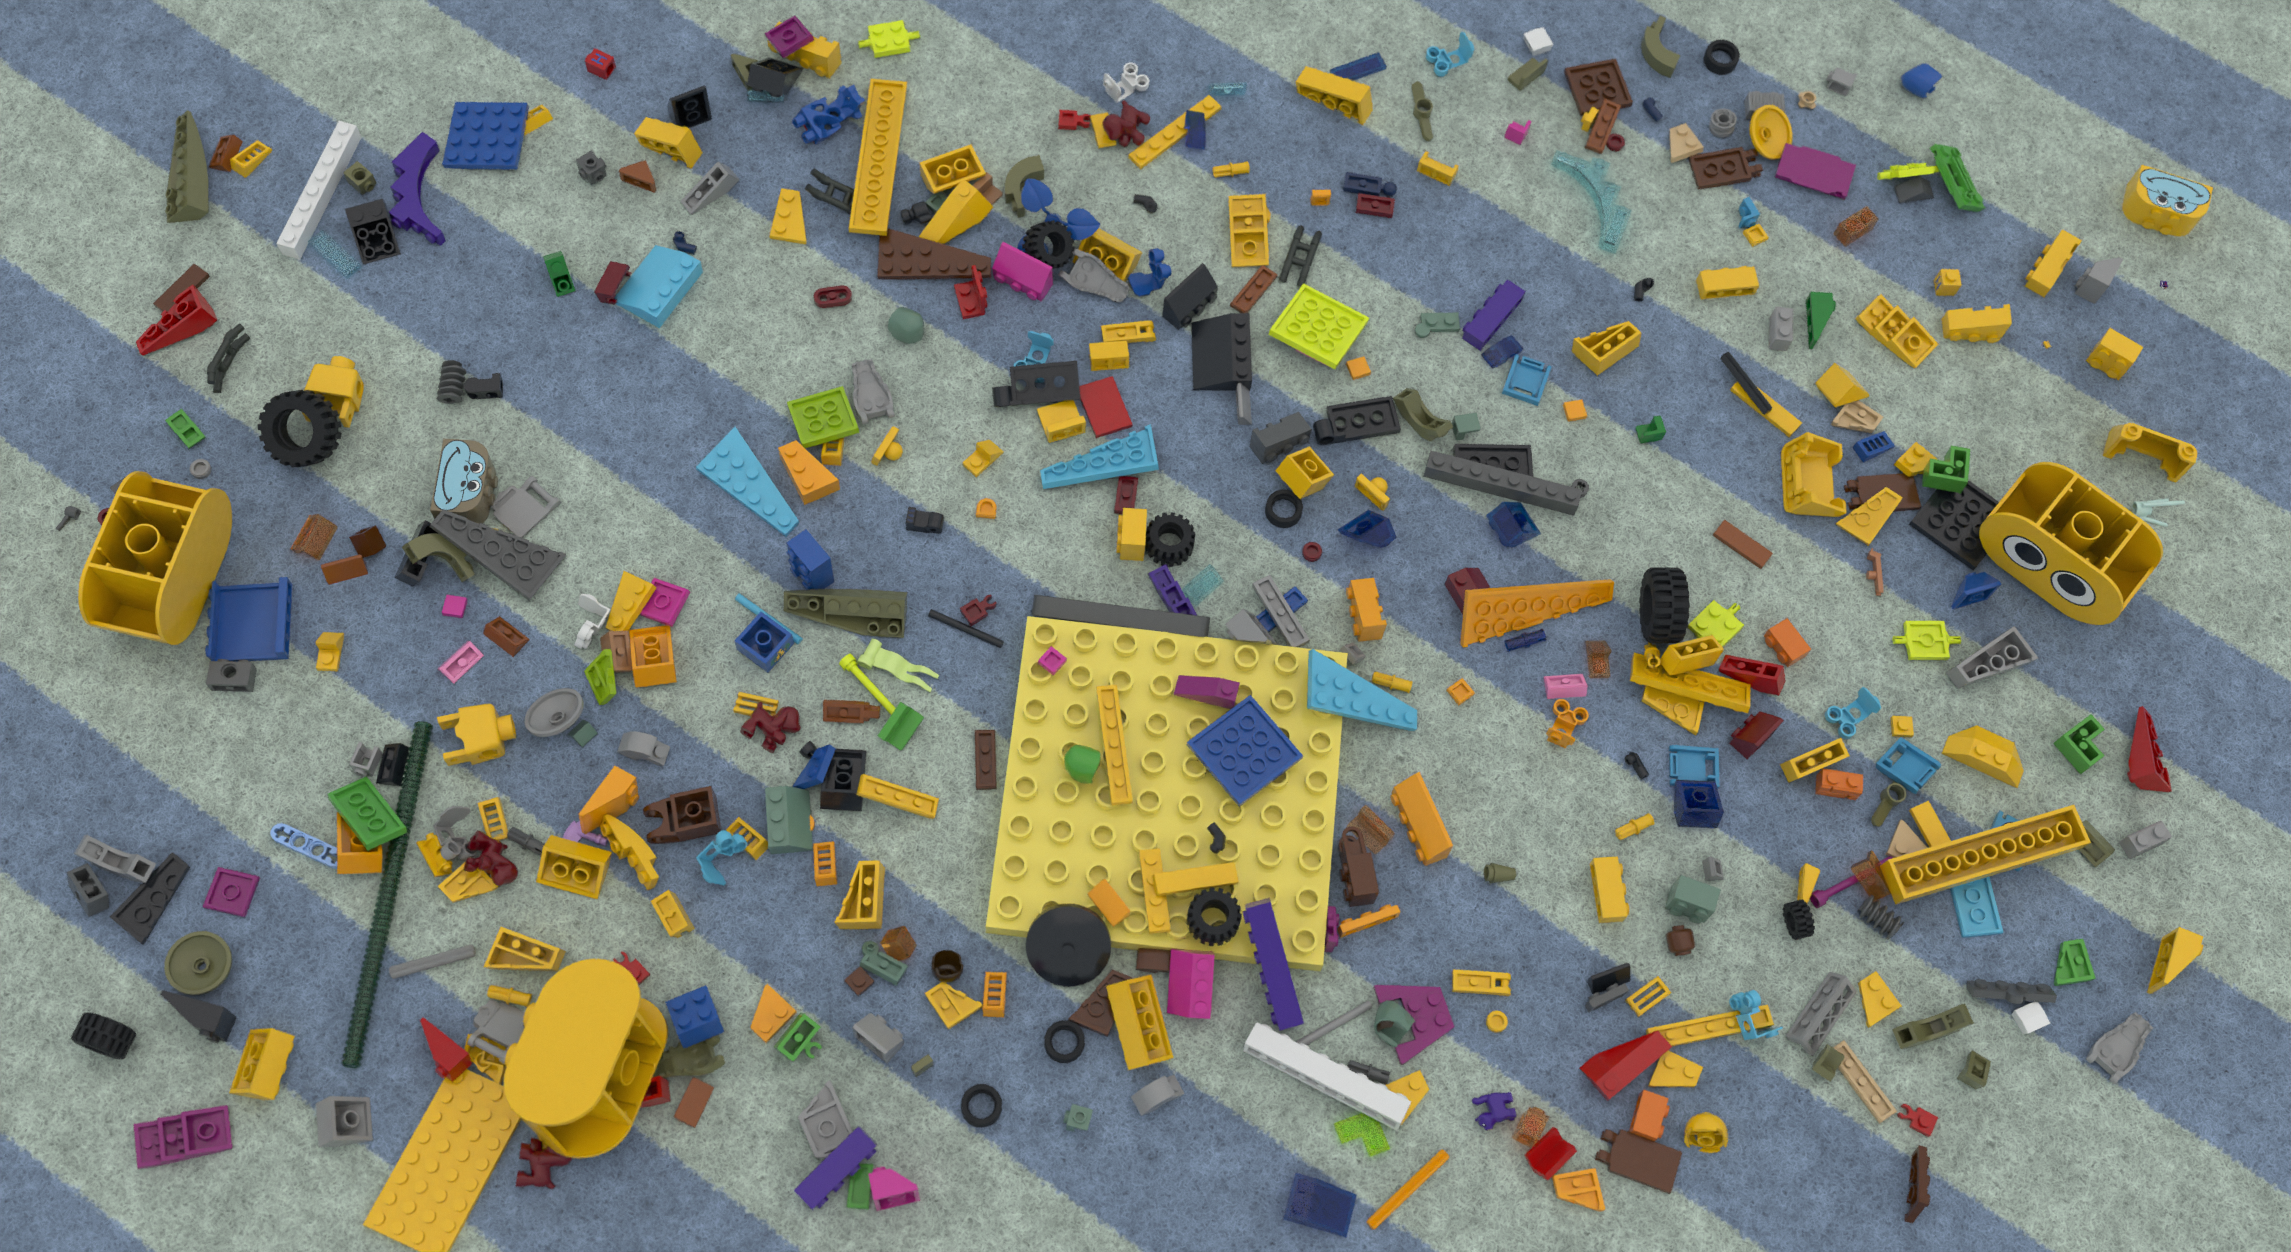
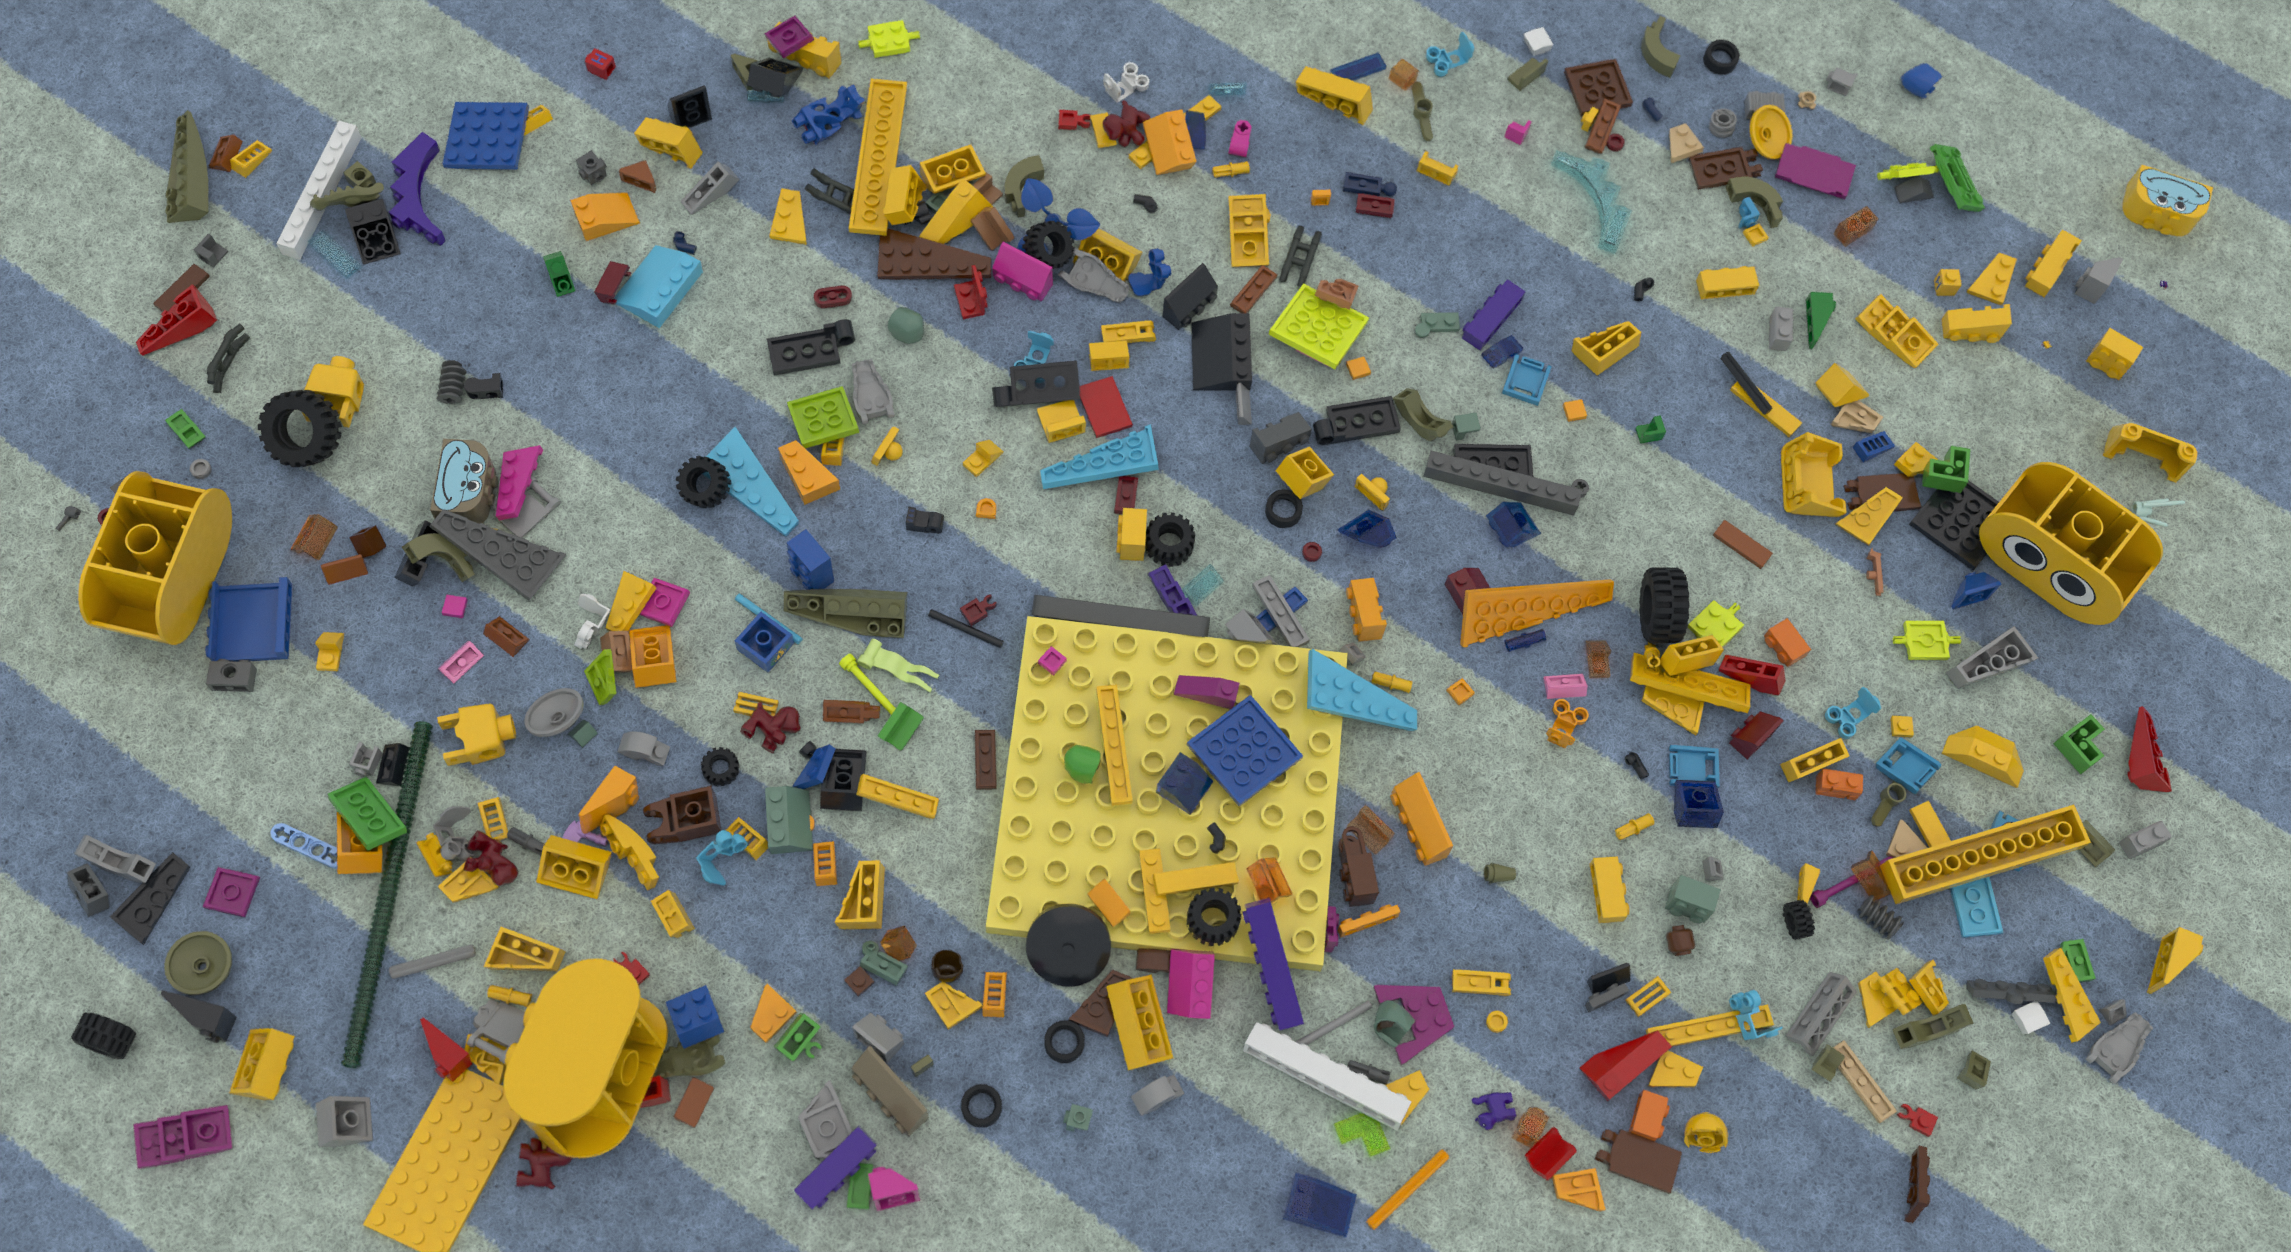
(210, 251): none -> dark grey panel
(348, 197): none -> olive animal
(514, 479): none -> dark pink wing
(603, 213): none -> light orange slope
(689, 476): none -> black tyre
(720, 754): none -> black tyre
(836, 334): none -> black hinge
(889, 1092): none -> dark tan slope
(903, 195): none -> yellow wedge
(992, 227): none -> medium nougat panel
(1169, 142): none -> light orange slope
(1184, 783): none -> clear blue slope
(1240, 140): none -> dark pink piece
(1269, 879): none -> clear orange panel
(1338, 292): none -> nougat plate
(1403, 74): none -> clear orange panel
(1760, 193): none -> olive arch
(1899, 991): none -> yellow plate
(1930, 988): none -> yellow wing
(1994, 280): none -> yellow wing
(2075, 1003): none -> yellow wing
(2114, 1011): none -> light grey slope

